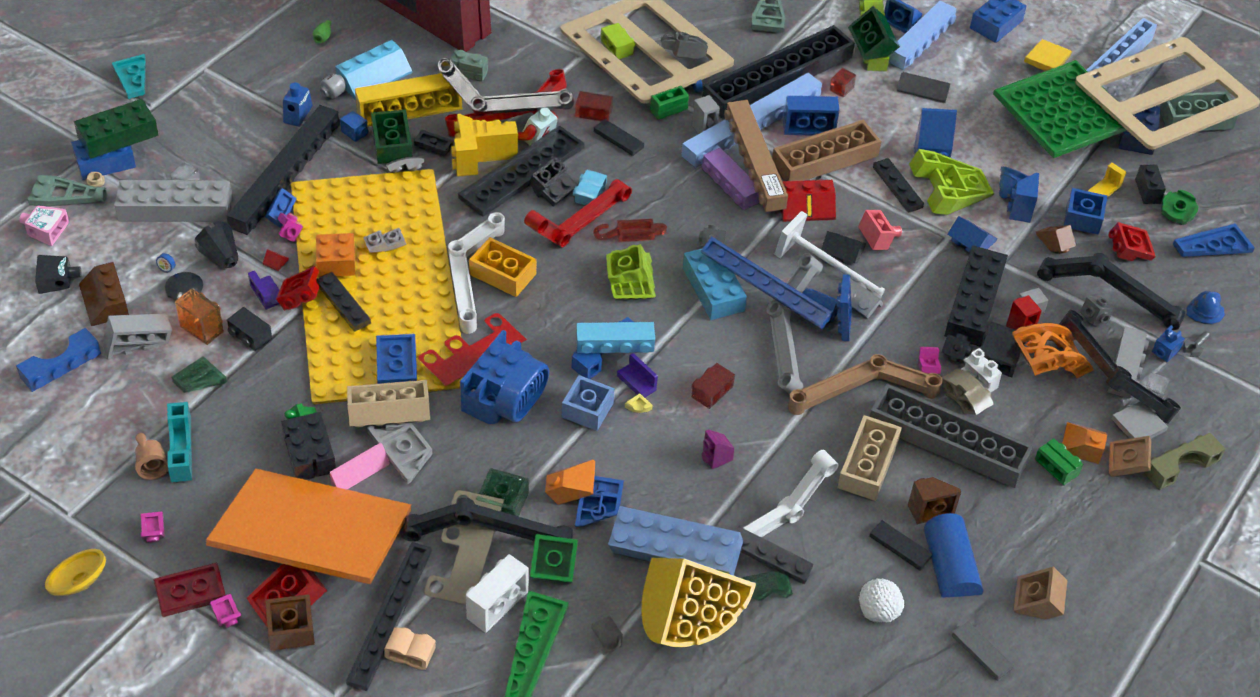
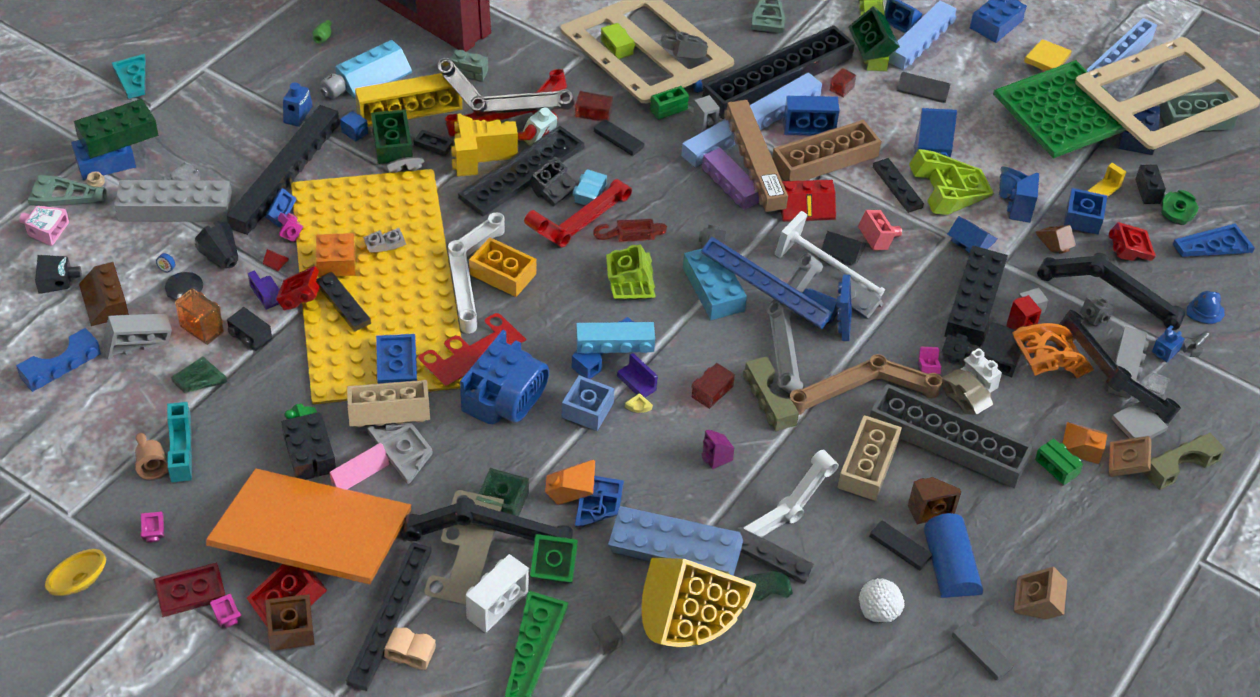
(779, 411): none -> olive arch

